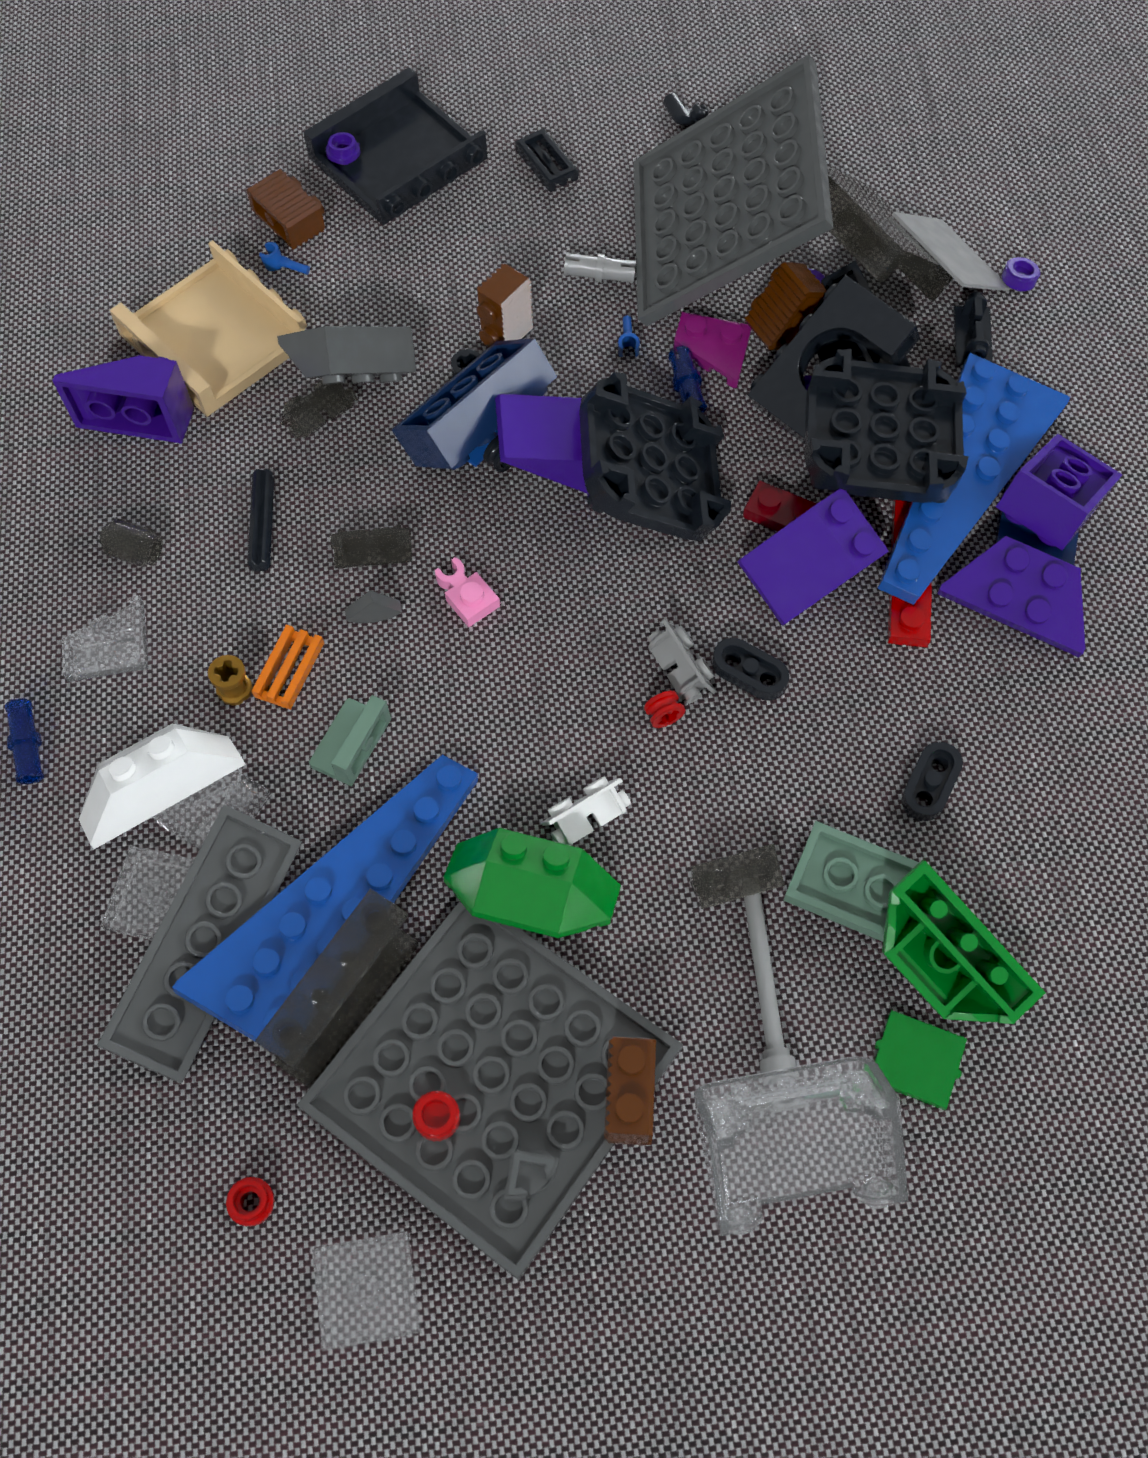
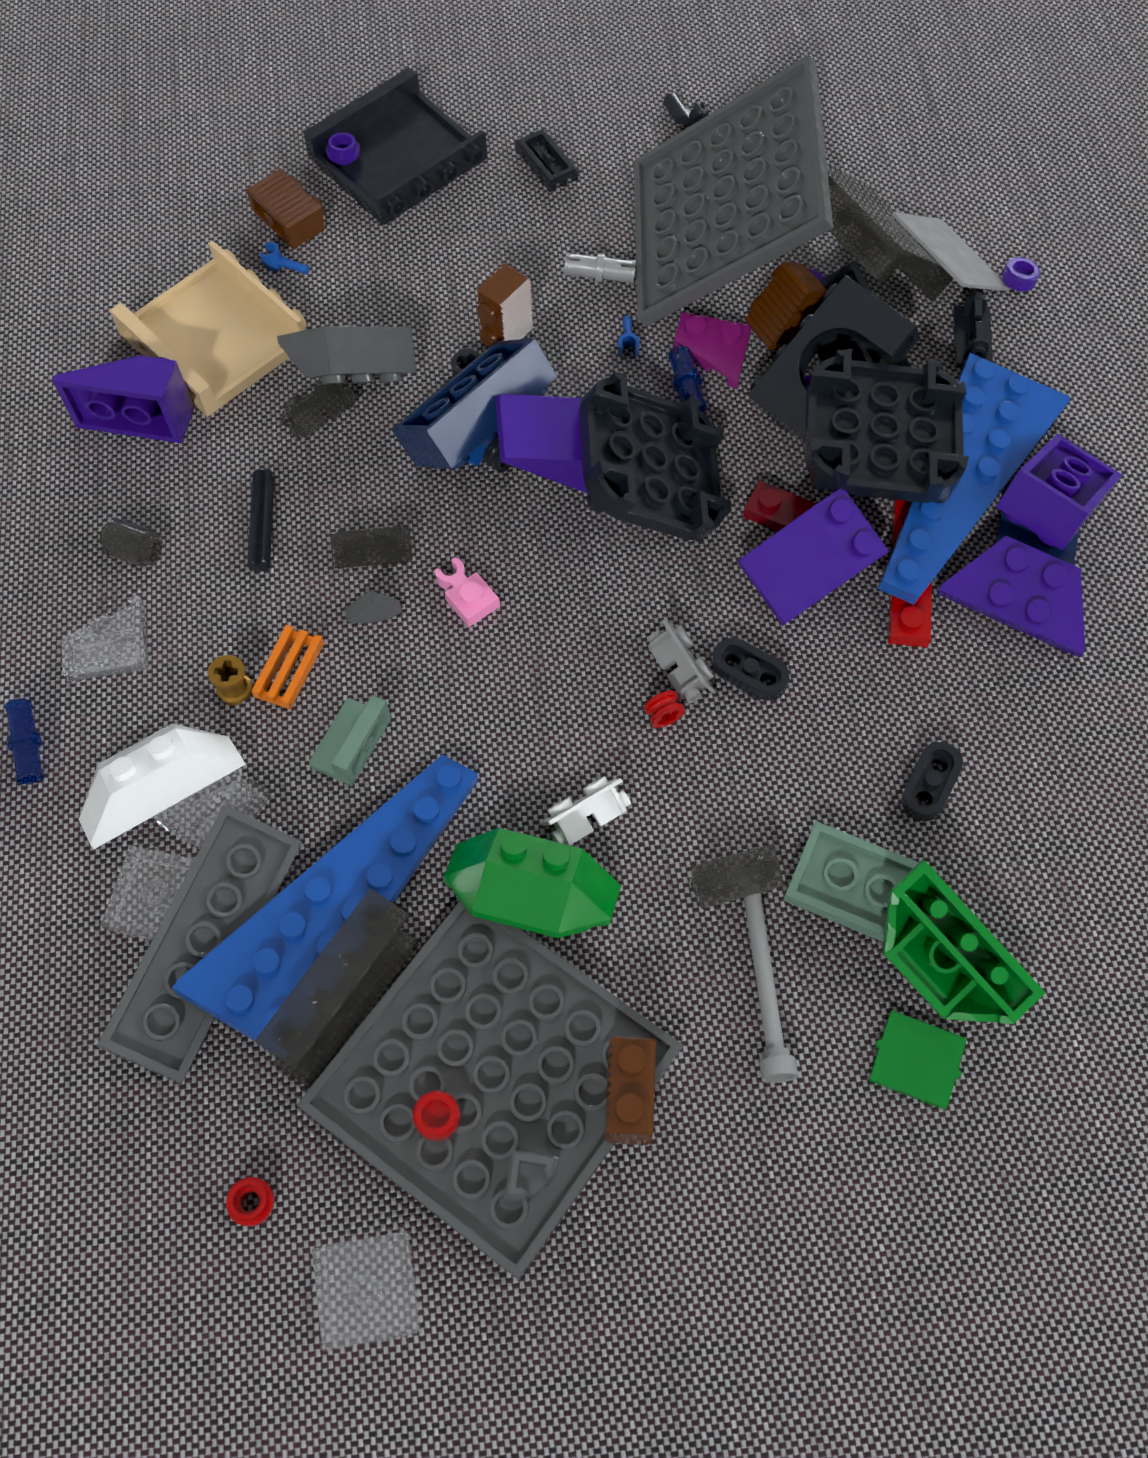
(800, 1137): clear windscreen -> none

